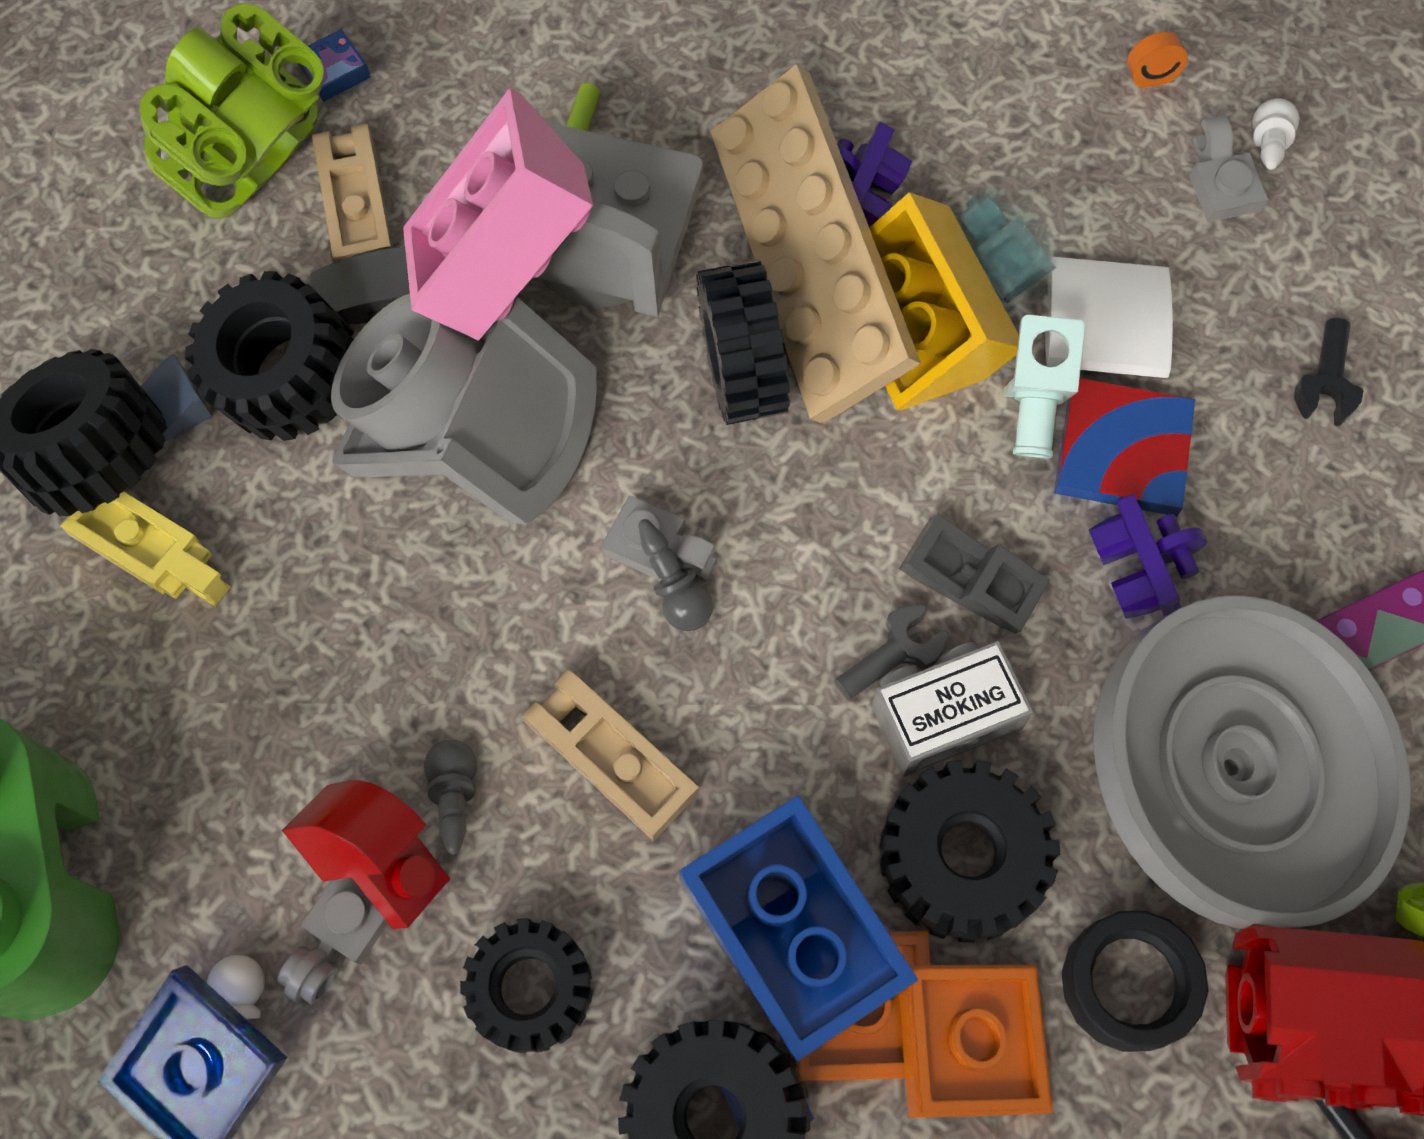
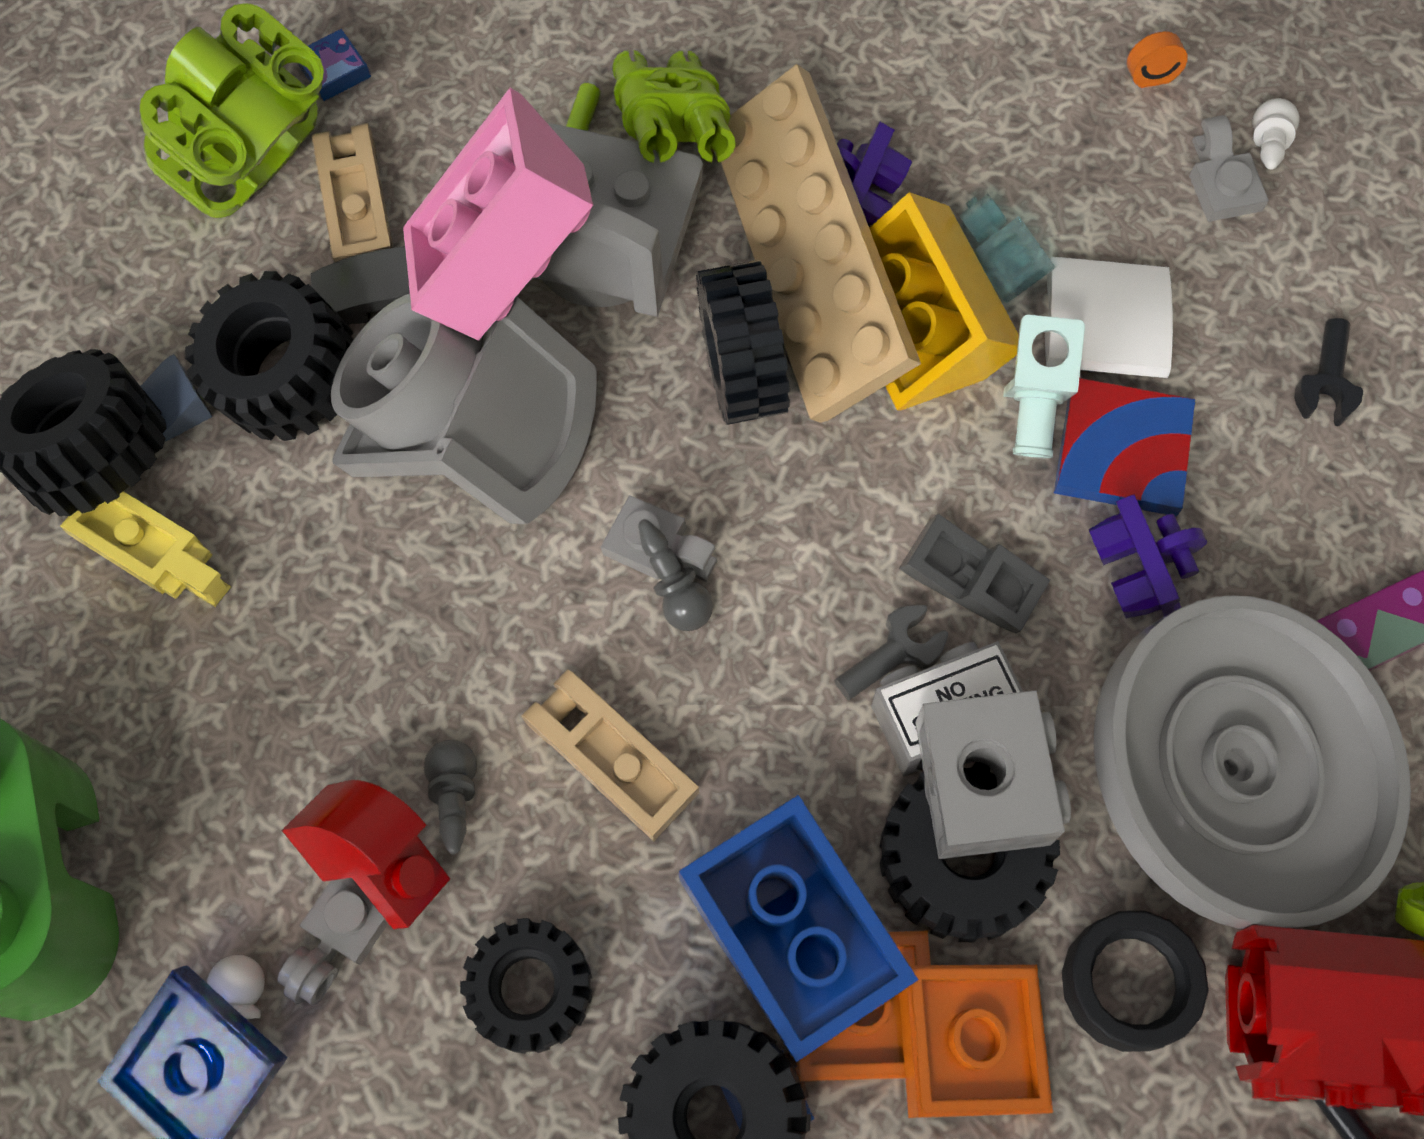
(672, 106): none -> lime pin
(1015, 743): none -> light grey brick

